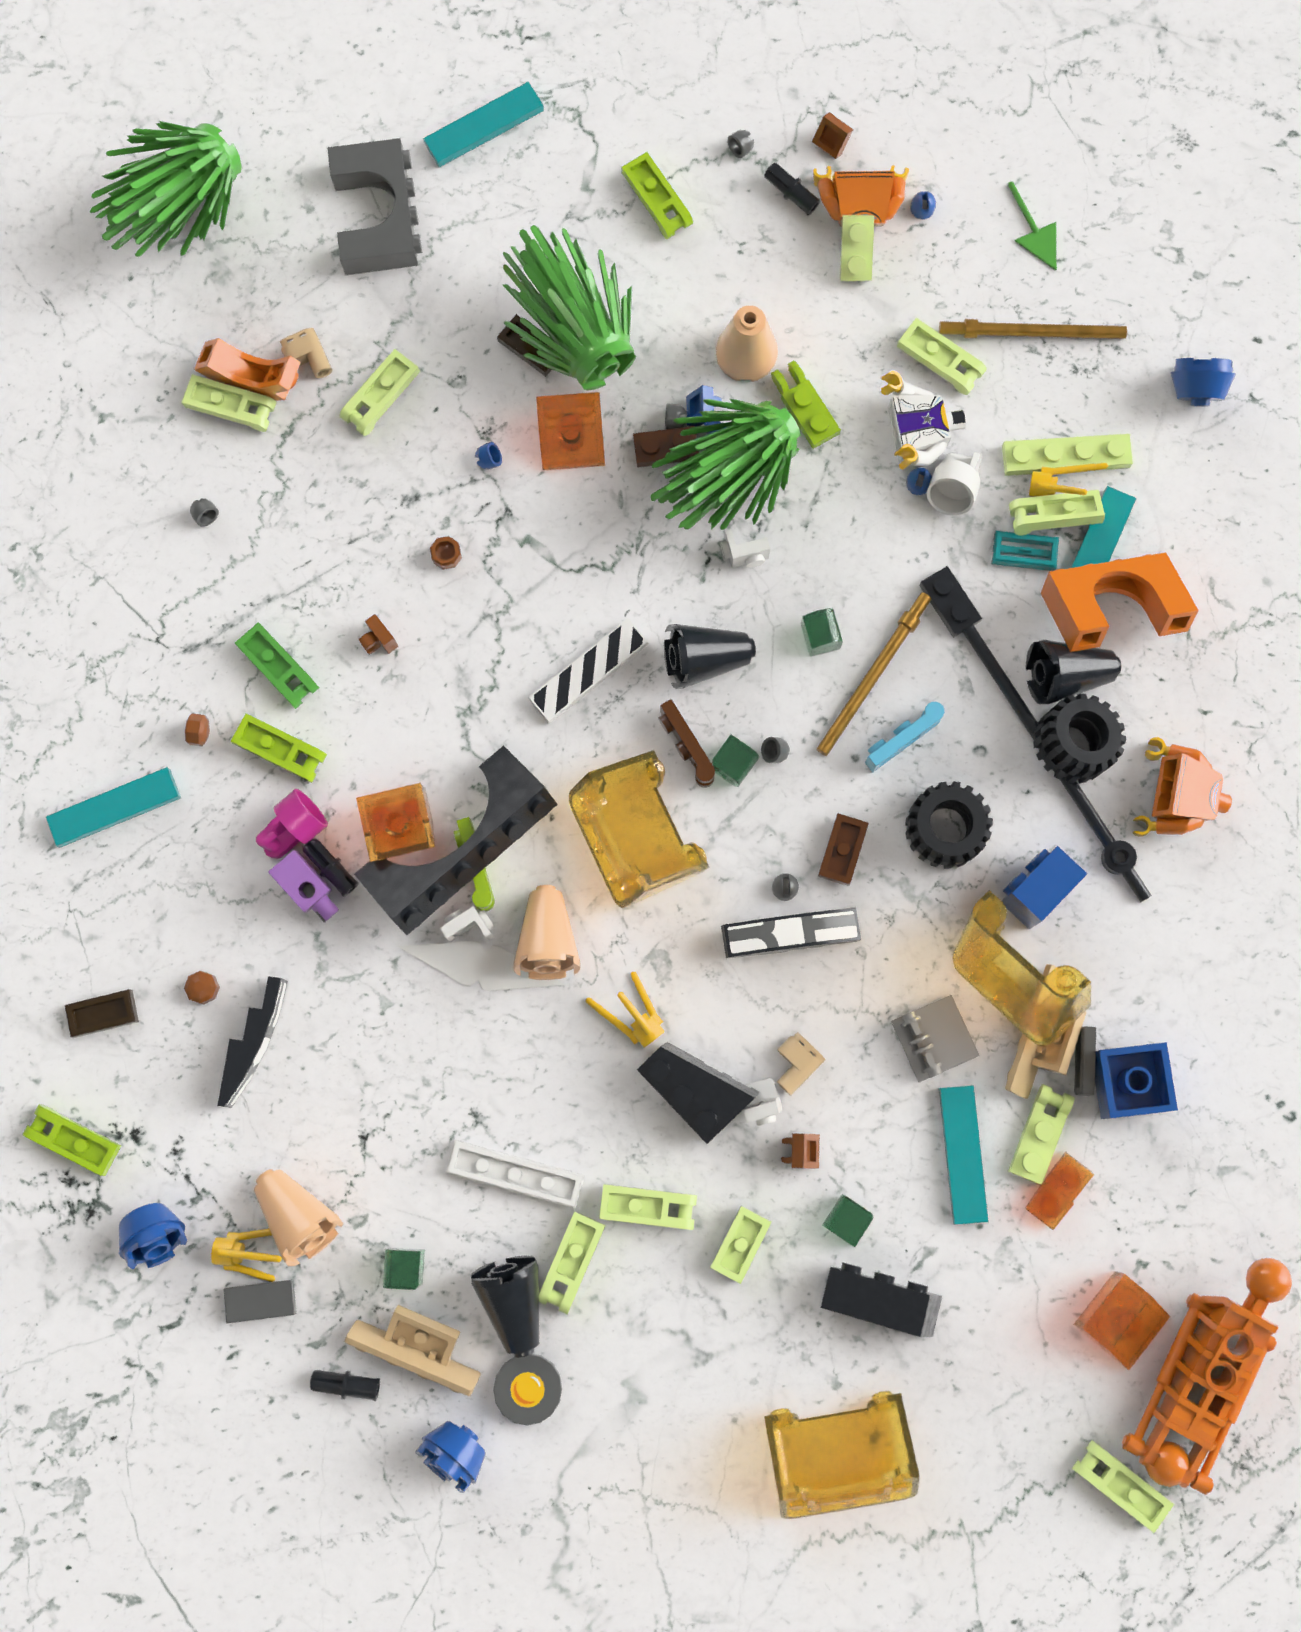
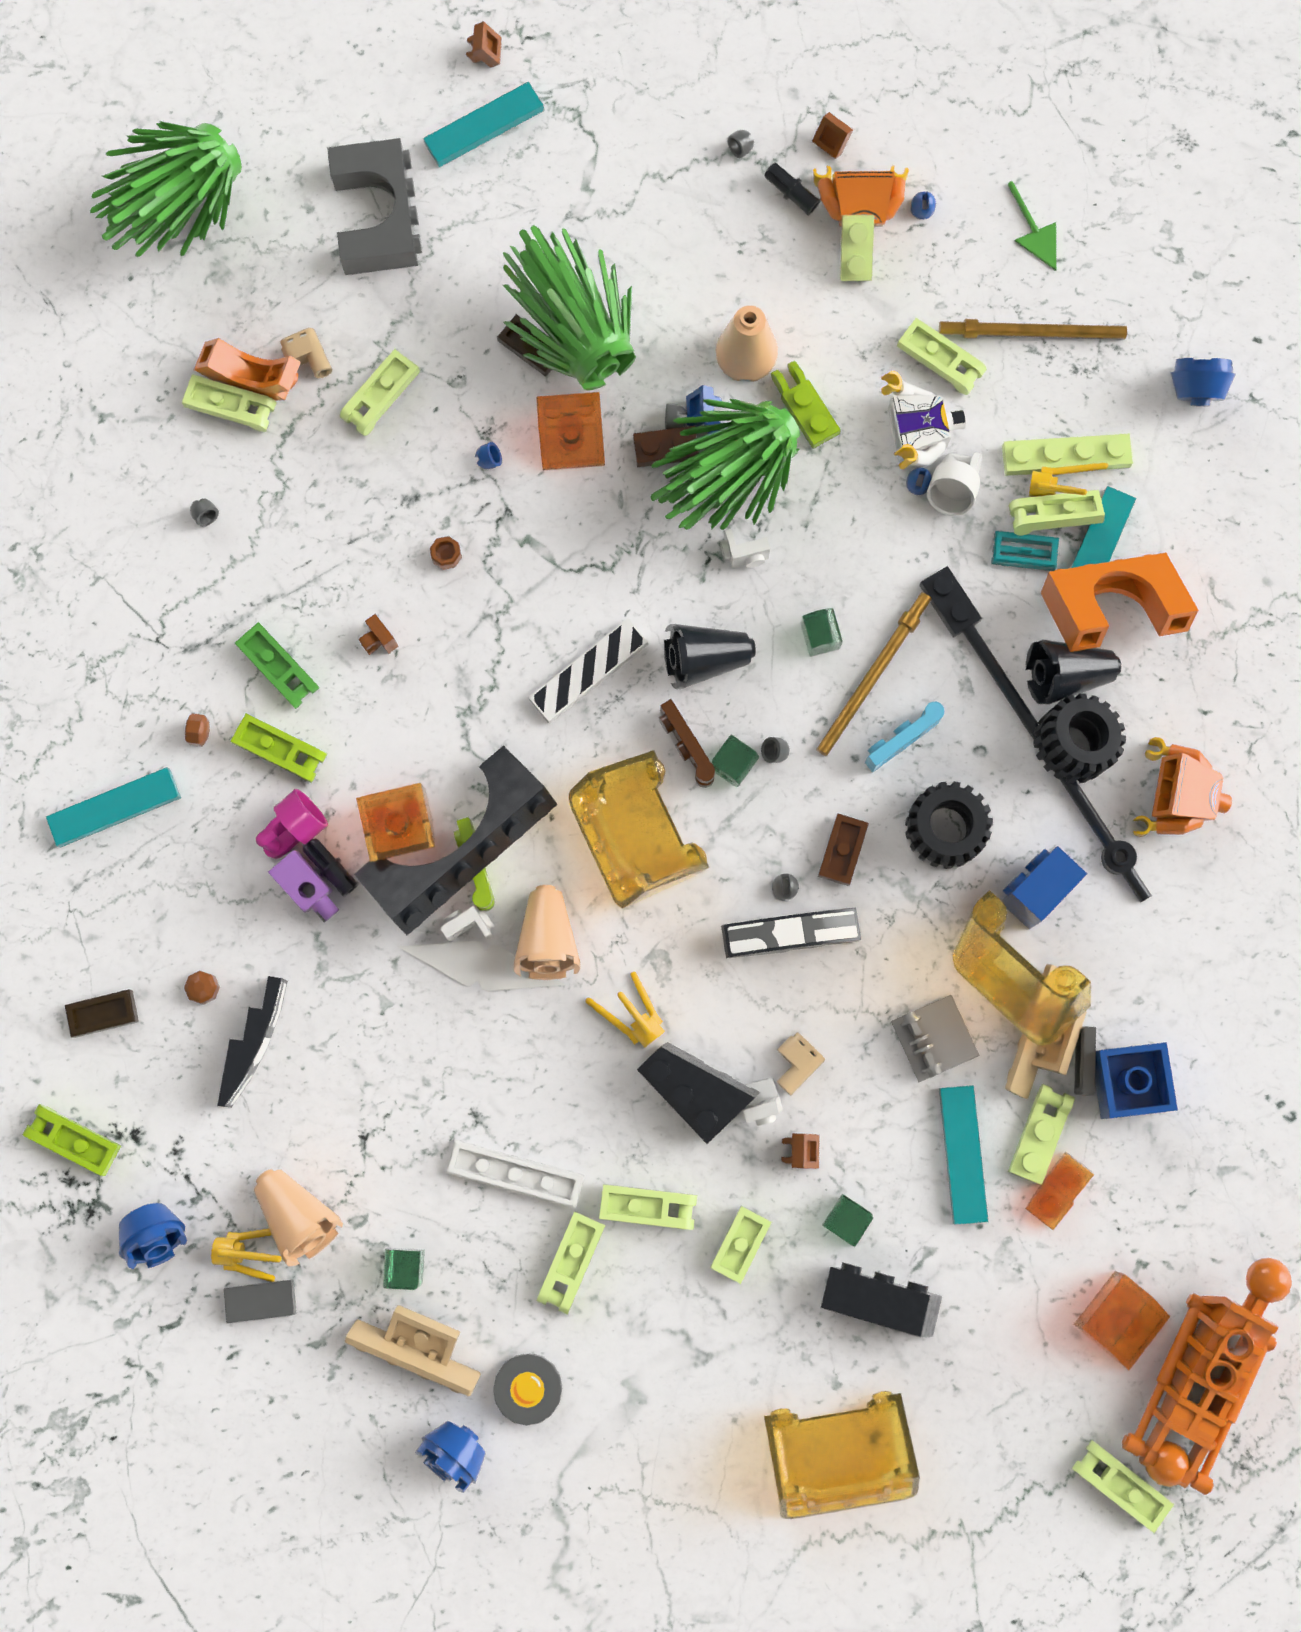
(345, 1384): black axle -> none
(485, 45): none -> dark orange tile
(511, 1302): black cone -> none
(656, 194): lime plate -> none

